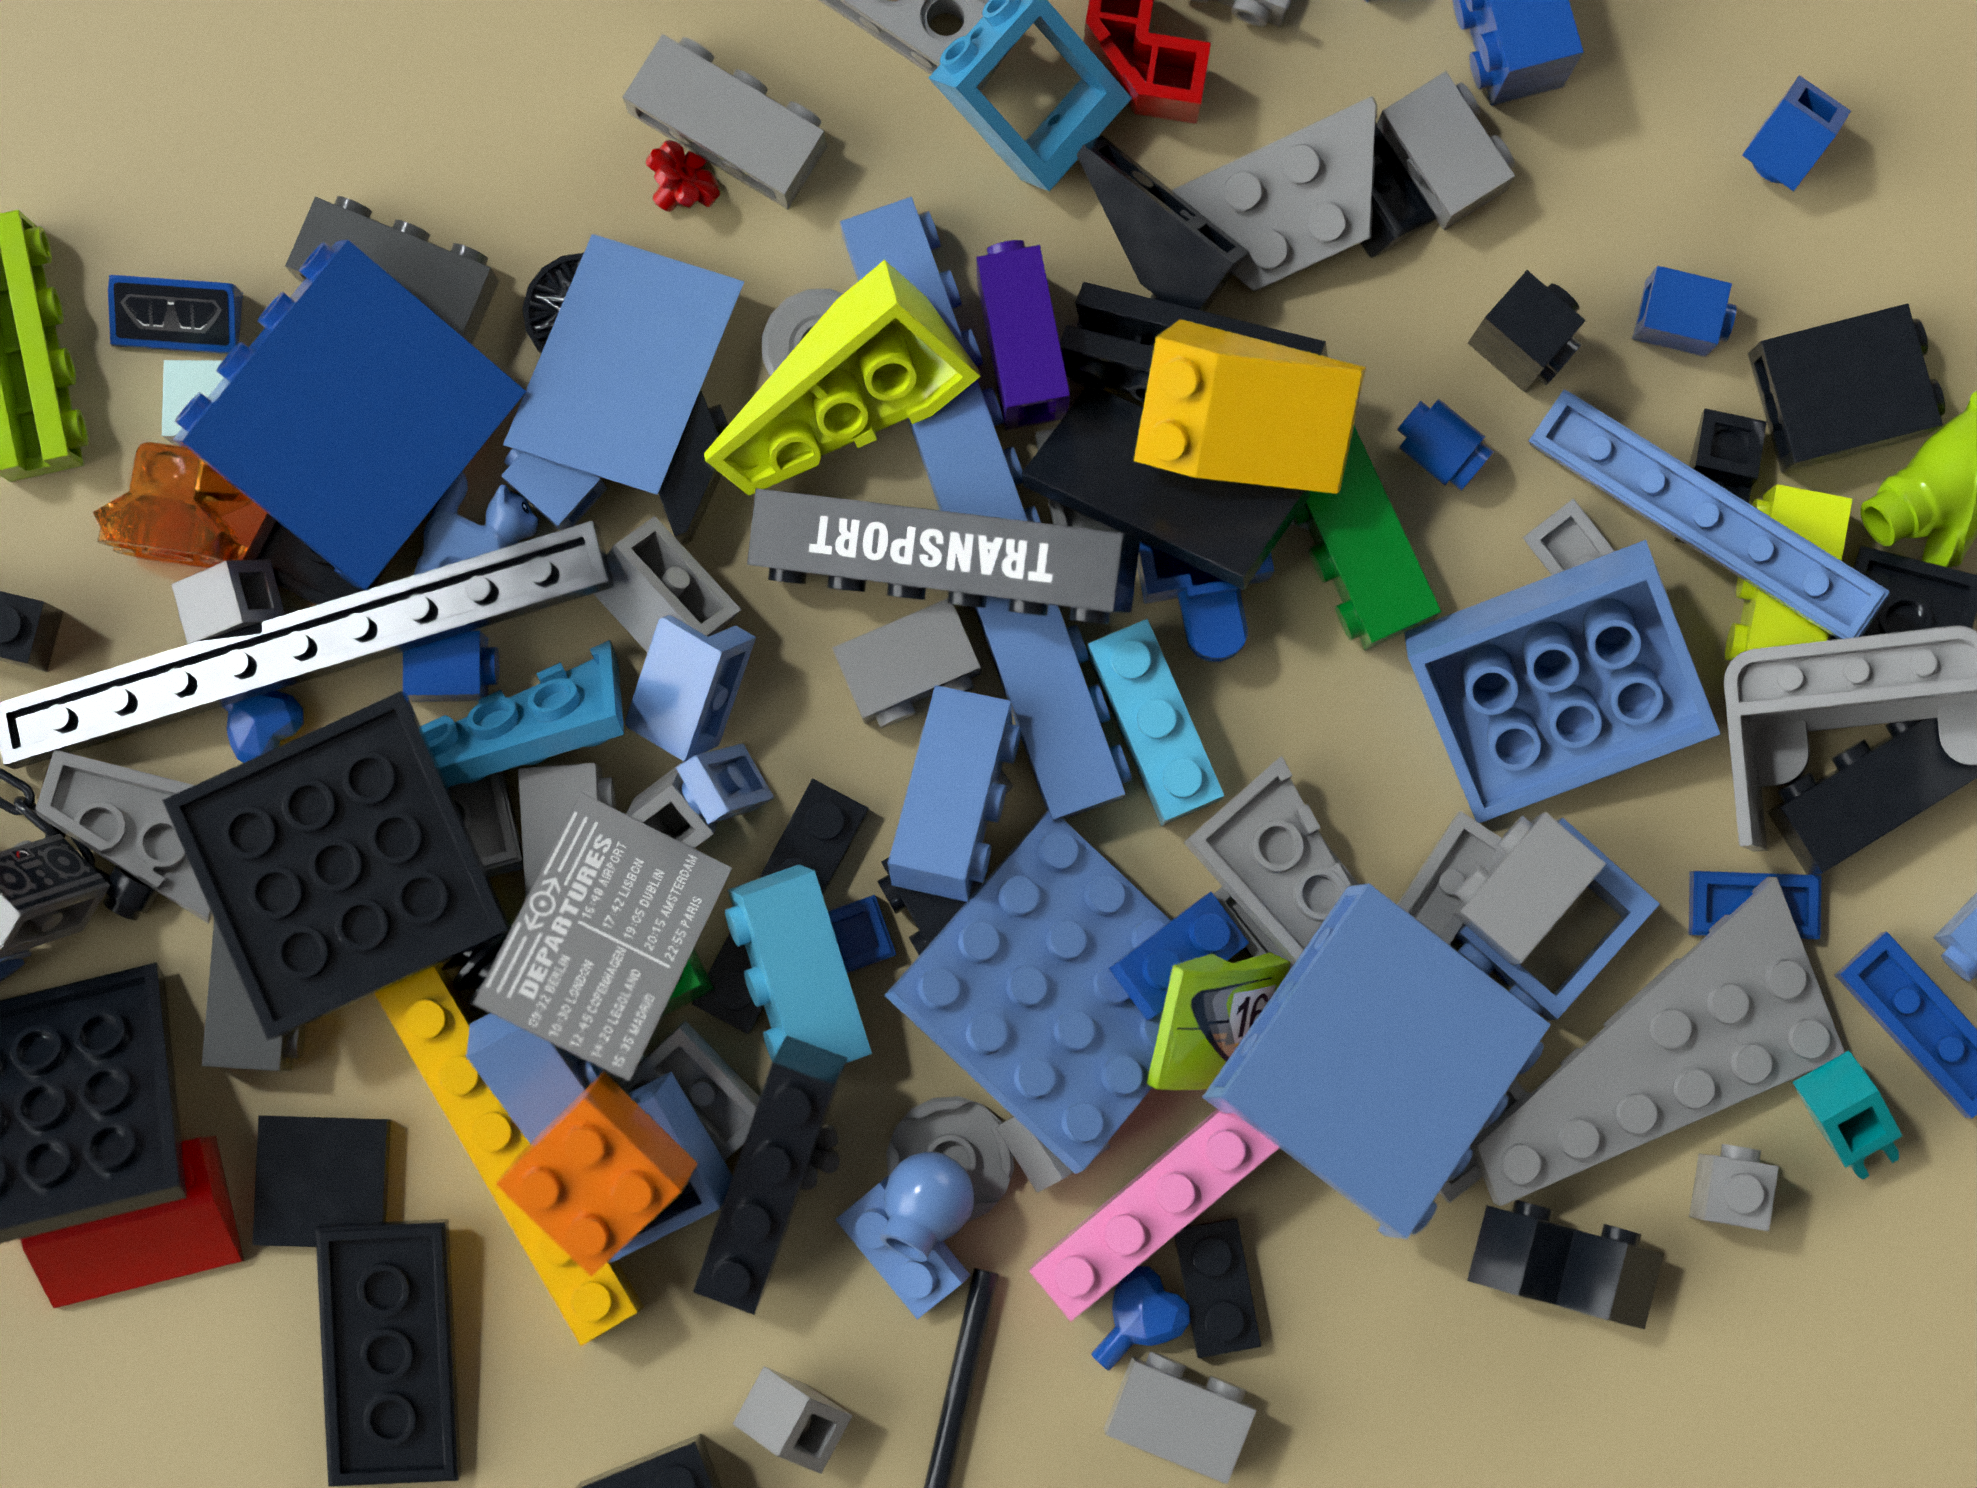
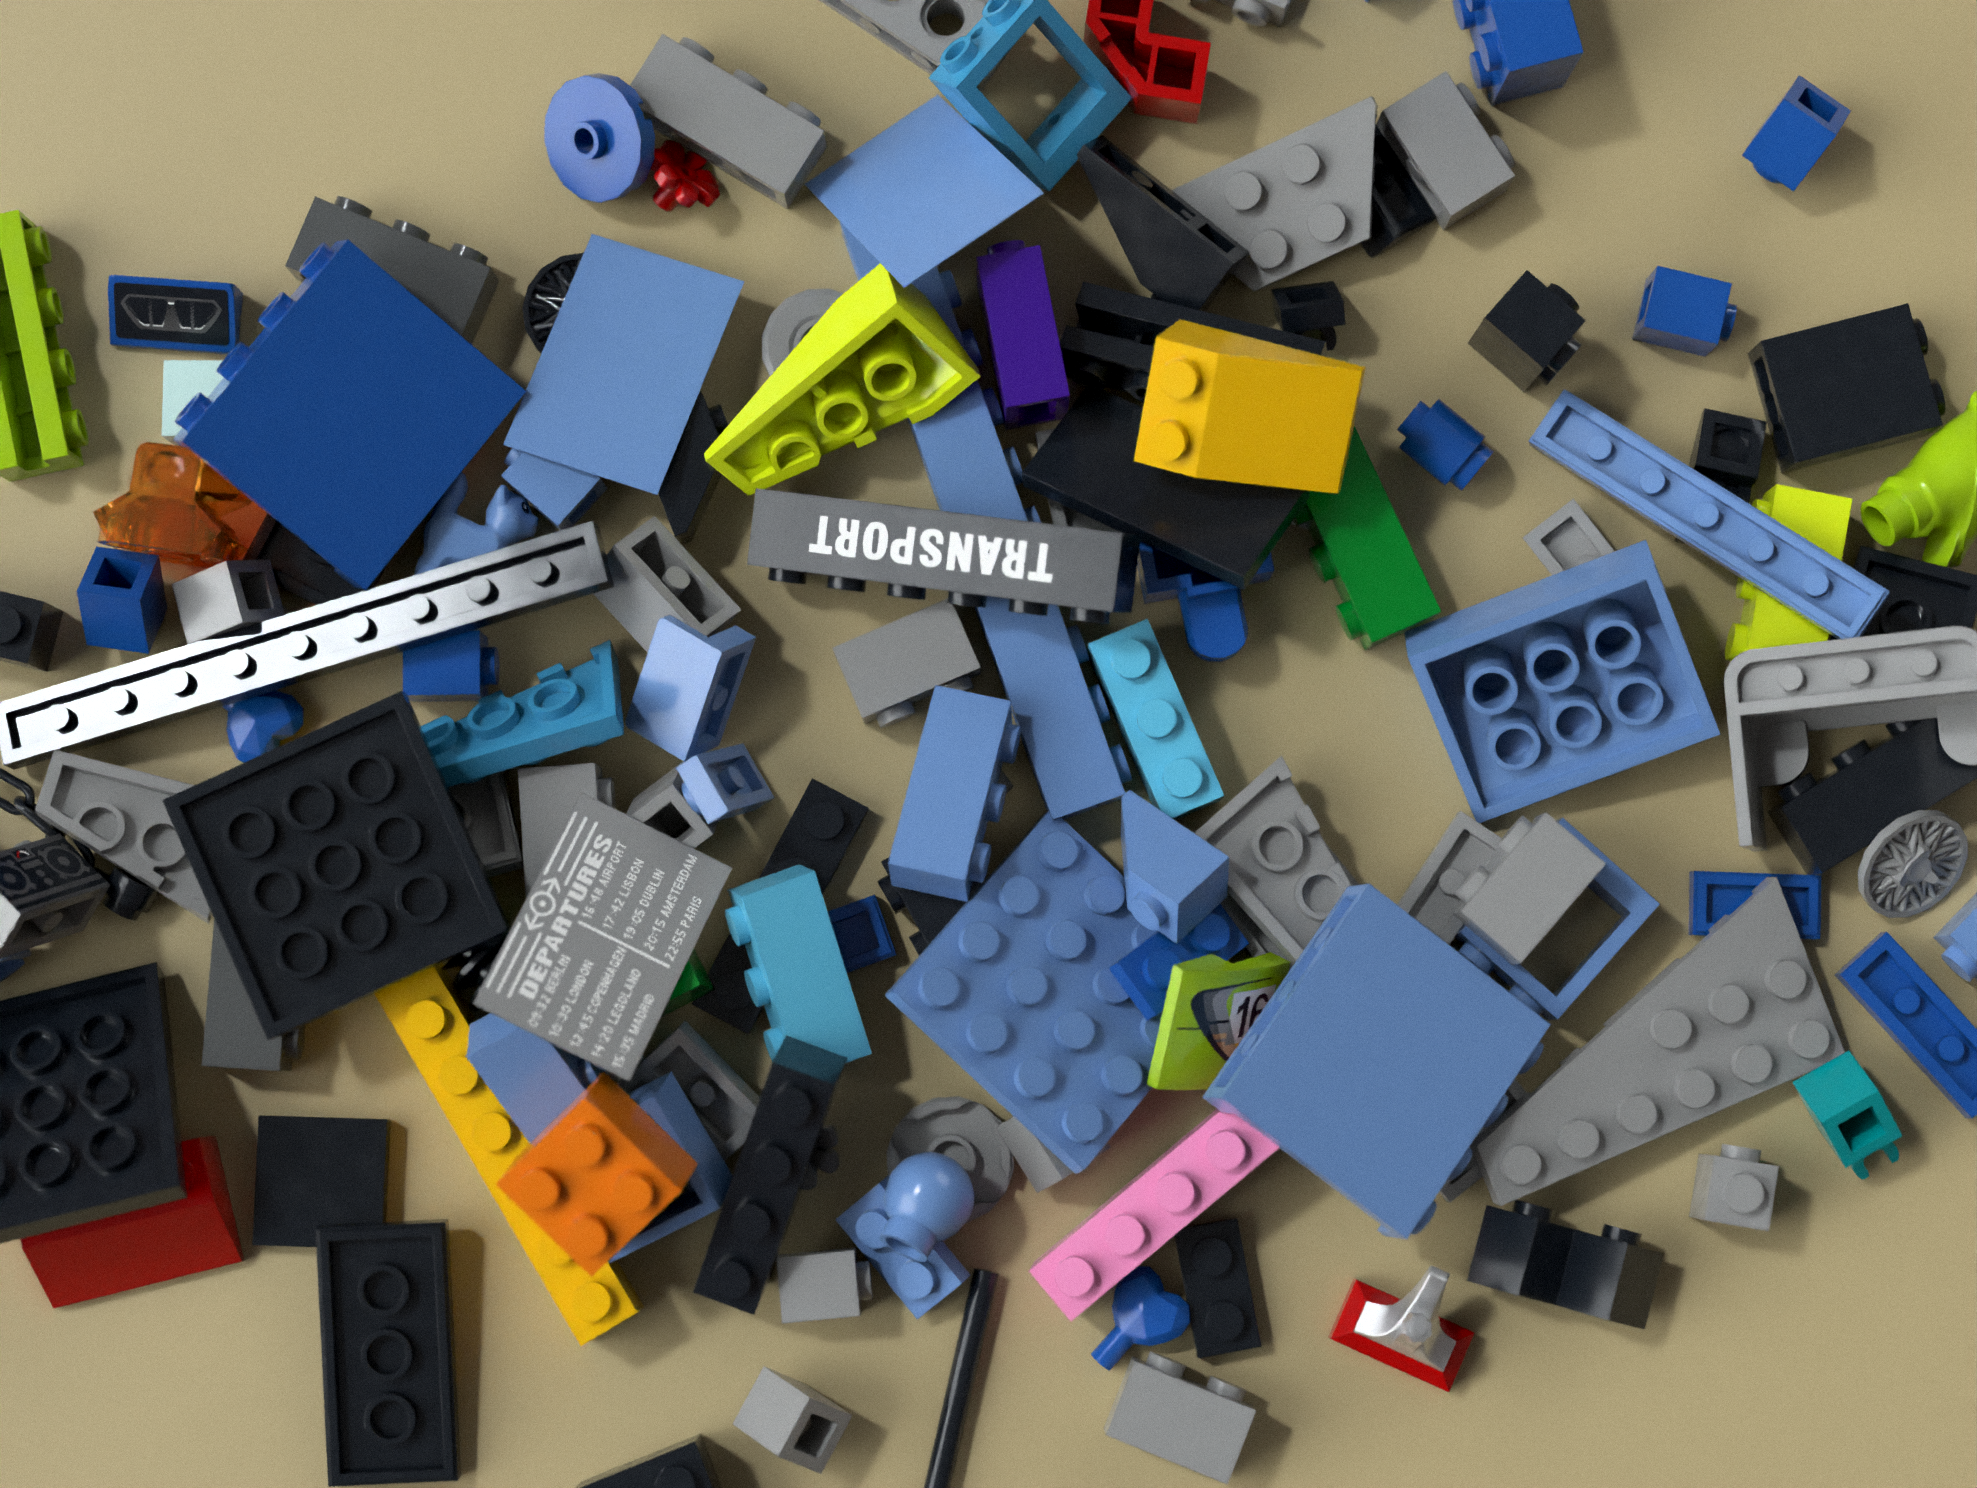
(122, 600): none -> blue brick
(599, 137): none -> plate
(822, 1284): none -> light grey brick
(923, 190): none -> medium blue sticker
(1168, 870): none -> medium blue slope
(1310, 308): none -> black tile
(1404, 1330): none -> piece
(1912, 863): none -> light grey wheel

